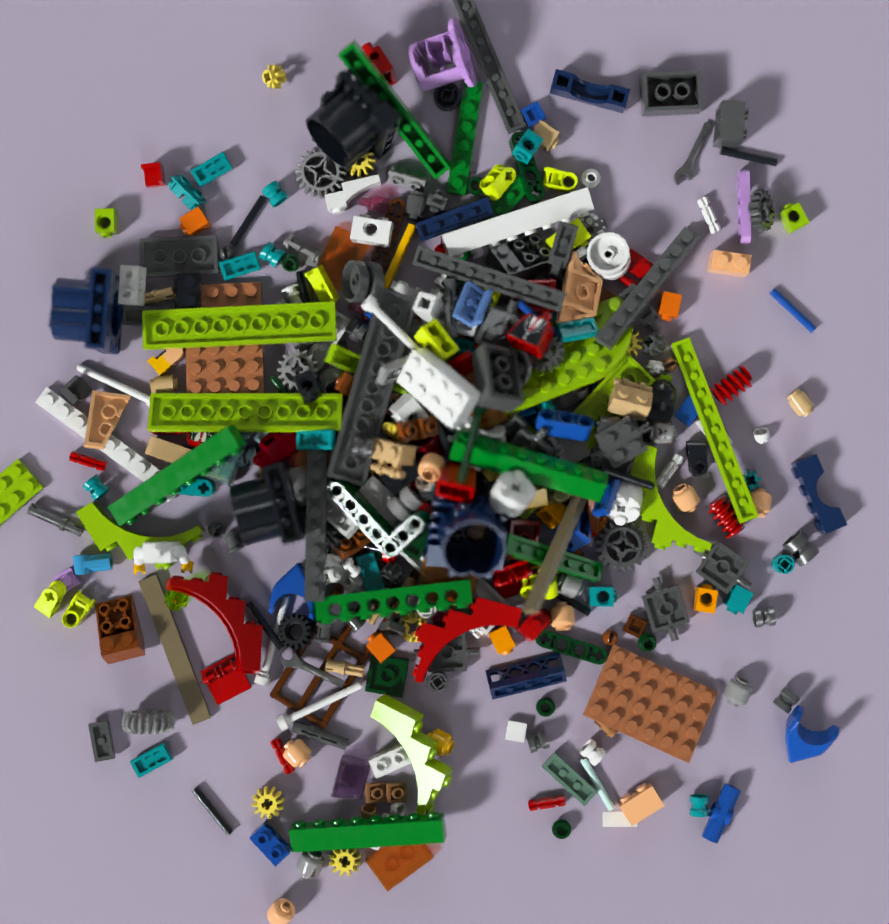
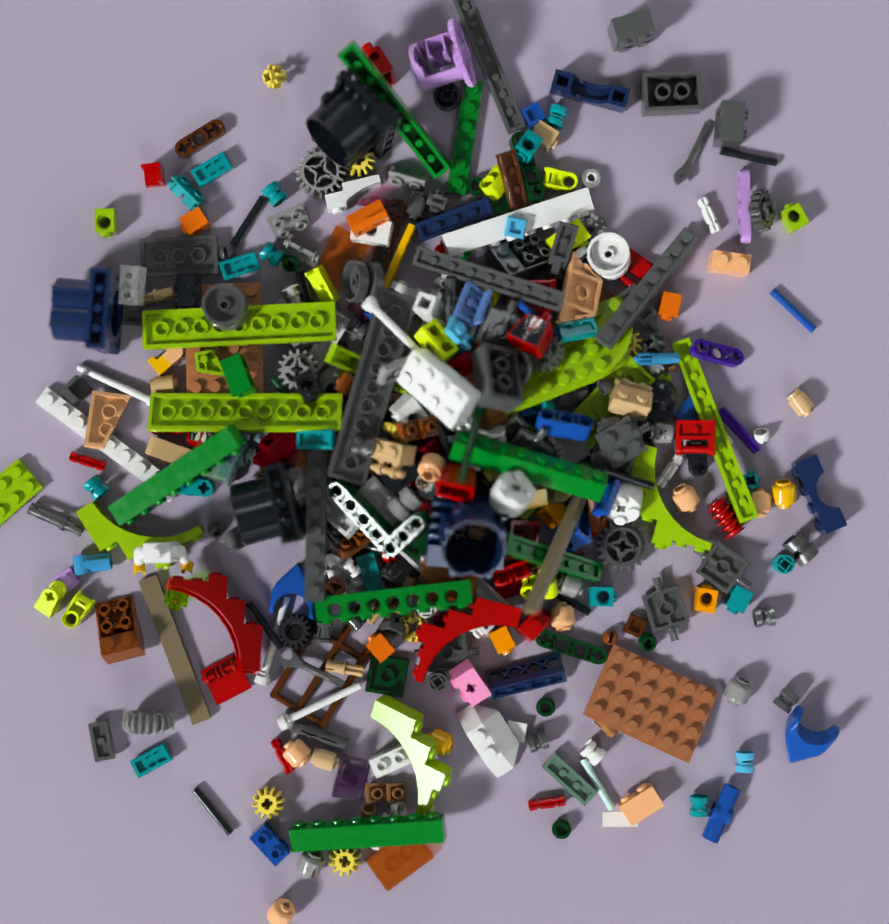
(208, 126): none -> reddish brown beam
(208, 363): none -> lime piece
(215, 309): none -> dark grey wheel
(238, 376): none -> green hinge
(289, 221): none -> light grey hinge
(325, 759): none -> tan brick
(338, 582): none -> copper bush
(367, 218): none -> orange panel
(457, 333): none -> medium azure plate
(469, 682): none -> bright pink brick
(490, 737): none -> white wedge
(512, 180): none -> reddish brown tile
(515, 227): none -> medium azure tile
(557, 116): none -> teal wheel
(605, 386): none -> dark grey hinge
(631, 30): none -> dark grey brick
(651, 358): none -> dark azure piece
(696, 431): none -> red plate
(724, 351): none -> dark purple beam
(731, 385): red piece -> none
(739, 430): none -> dark purple axle
(744, 761): none -> medium azure wheel
(784, 493): none -> yellow head

